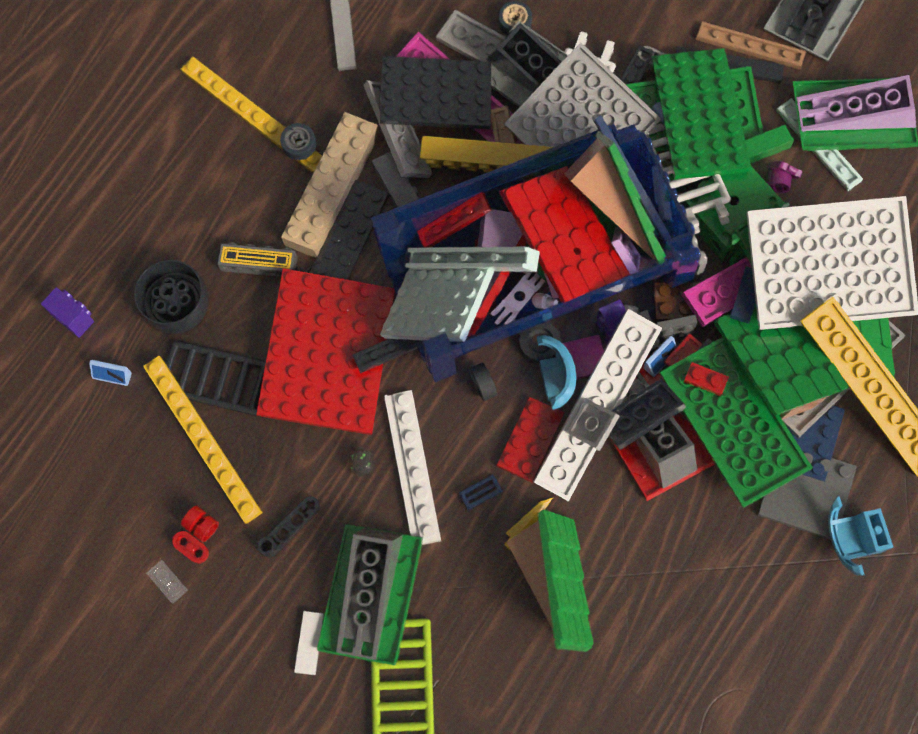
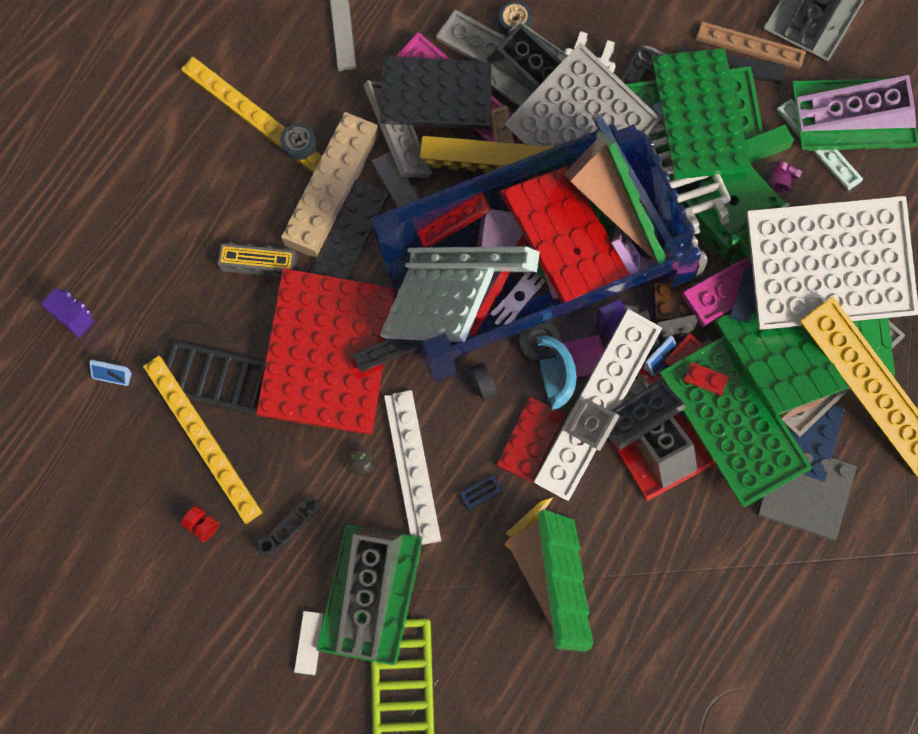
(166, 278): black wheel -> none
(167, 581): clear plate -> none
(191, 547): red plate -> none
(543, 300): white cylinder -> none
(857, 535): dark azure piece -> none

